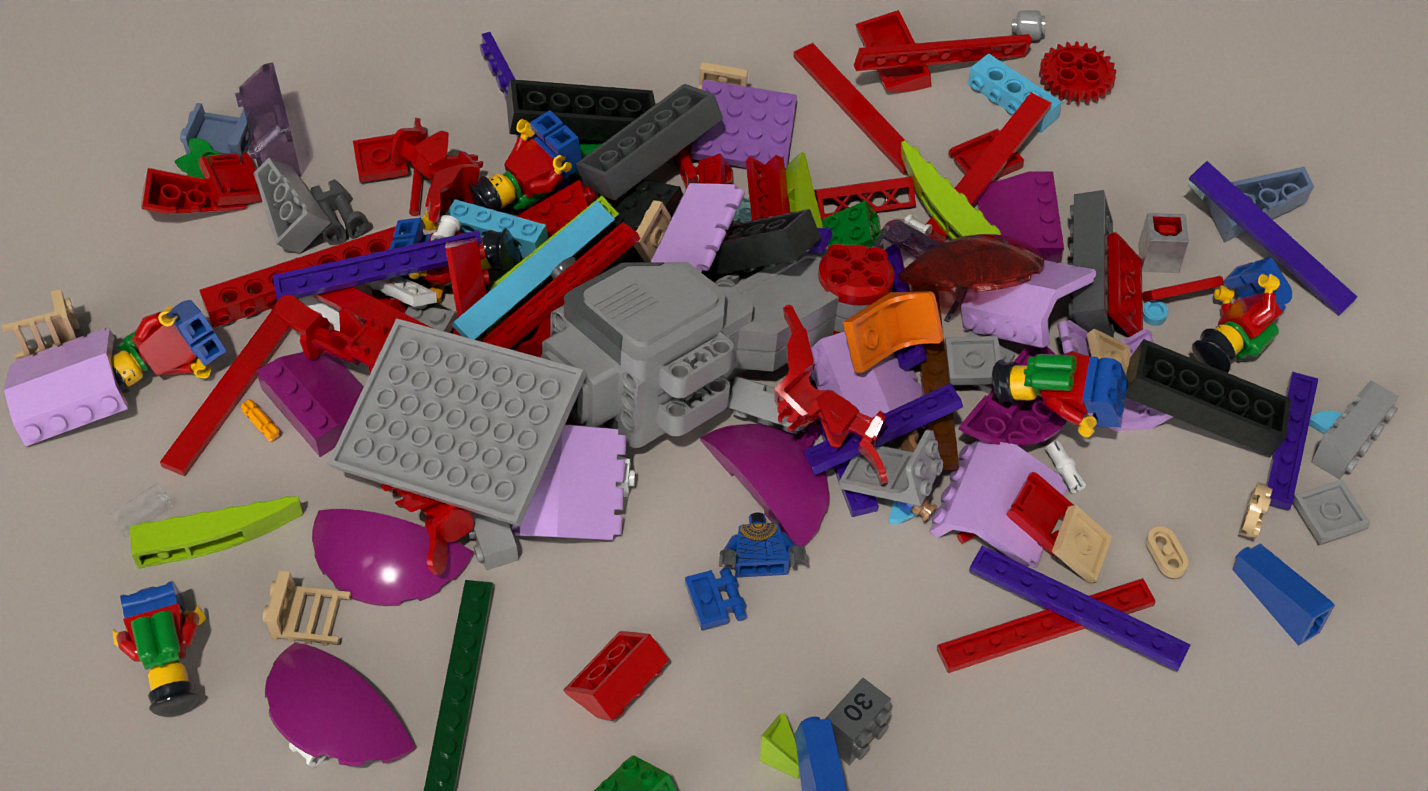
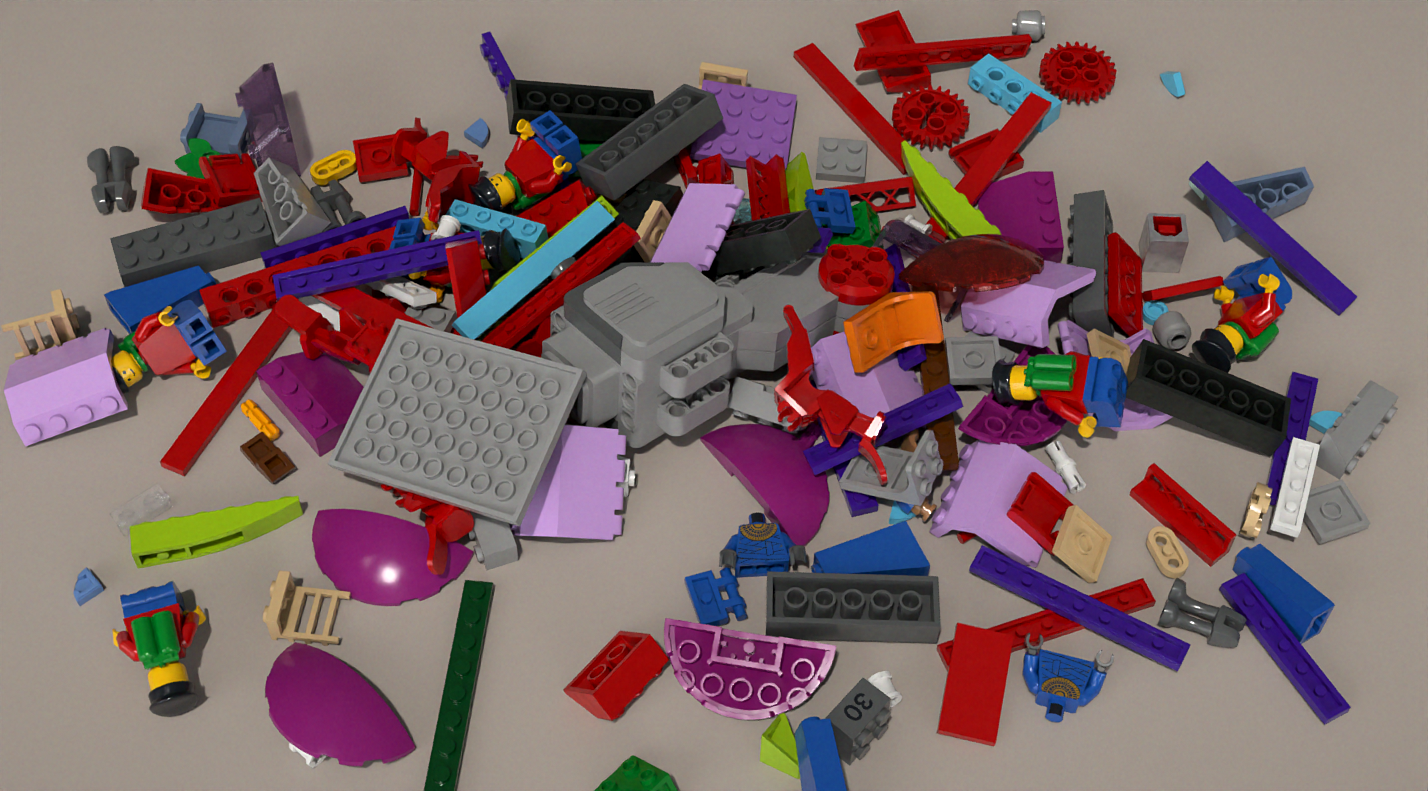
(86, 587): none -> medium blue tile
(119, 189): none -> dark grey piece
(153, 296): none -> blue slope
(206, 240): none -> dark grey brick
(267, 458): none -> reddish brown slope
(333, 167): none -> yellow plate
(333, 237): none -> dark purple plate
(477, 133): none -> medium blue tile
(744, 671): none -> magenta brick
(837, 208): none -> blue plate
(841, 160): none -> light grey plate
(852, 607): none -> dark grey brick
(877, 553): none -> blue slope
(883, 682): none -> white bush
(942, 125): none -> red gear
(975, 684): none -> red tile
(1061, 680): none -> blue torso
(1172, 330): none -> light grey head
(1173, 83): none -> medium azure tile
(1181, 517): none -> red fence
(1224, 624): none -> dark grey piece
(1285, 649): none -> dark purple plate
(1295, 487): none -> white plate

